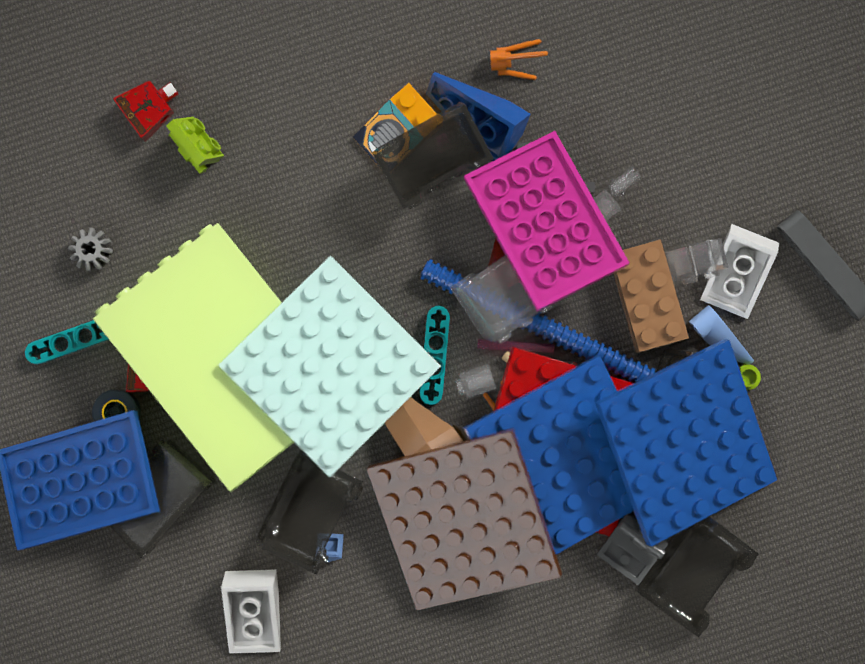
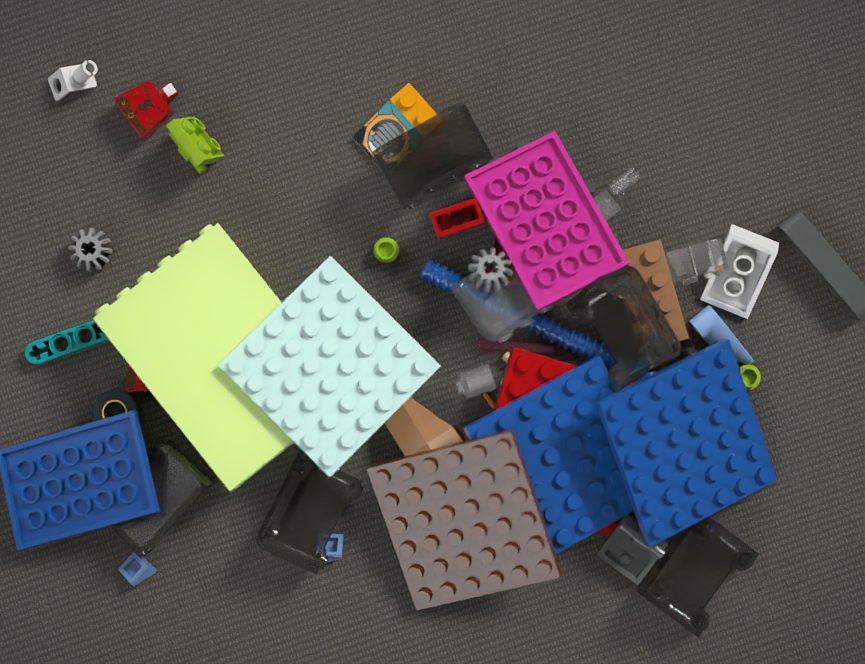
(73, 79): none -> white bracket
(136, 569): none -> medium blue slope
(251, 611): white slope -> none
(386, 250): none -> lime plate
(437, 355): teal beam -> none
(457, 219): none -> red torso
(491, 279): none -> light grey gear
(496, 118): blue wedge -> none
(502, 59): orange plant -> none
(628, 324): none -> clear smoke windscreen

